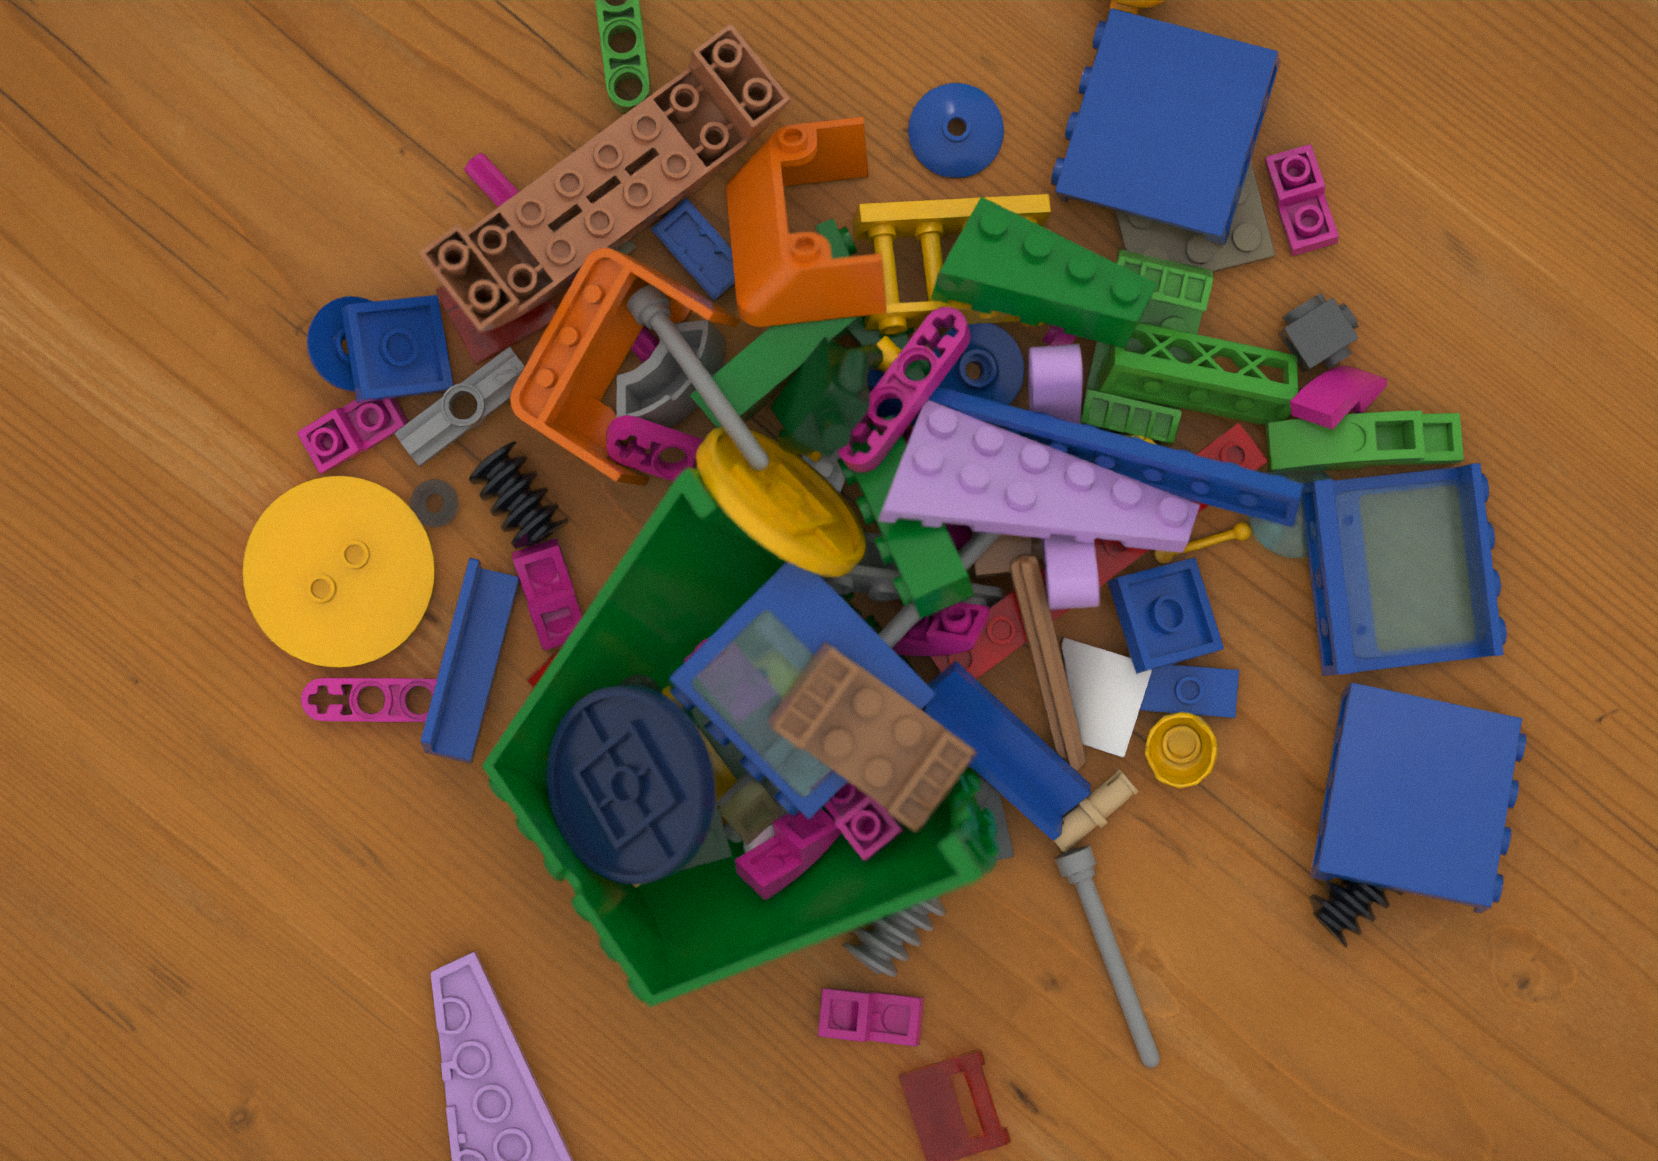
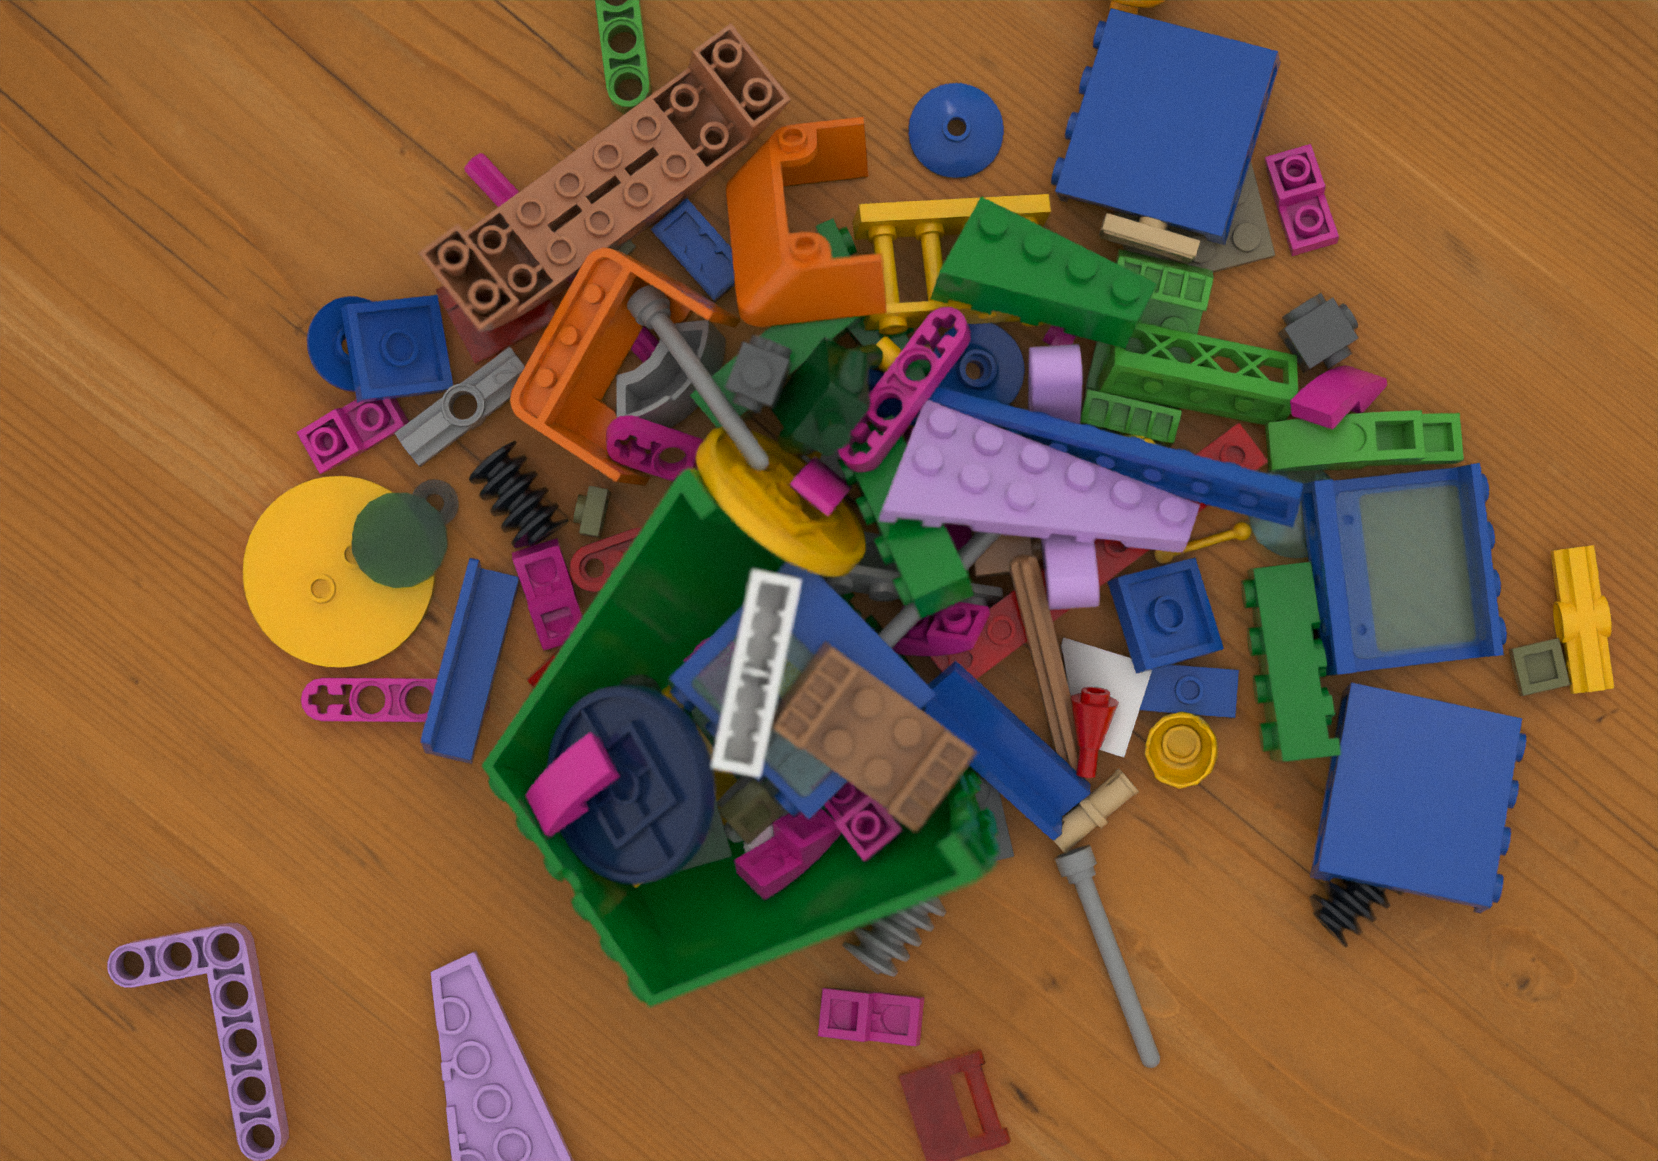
(228, 1018): none -> lavender beam
(399, 540): none -> clear green tile
(568, 782): none -> dark pink slope
(592, 511): none -> olive plate
(608, 551): none -> red plate
(755, 672): none -> white brick
(759, 373): none -> dark grey brick
(820, 485): none -> dark pink slope
(1092, 716): none -> red cone
(1149, 236): none -> tan plate
(1289, 663): none -> green wedge
(1539, 667): none -> olive plate
(1582, 619): none -> yellow piece

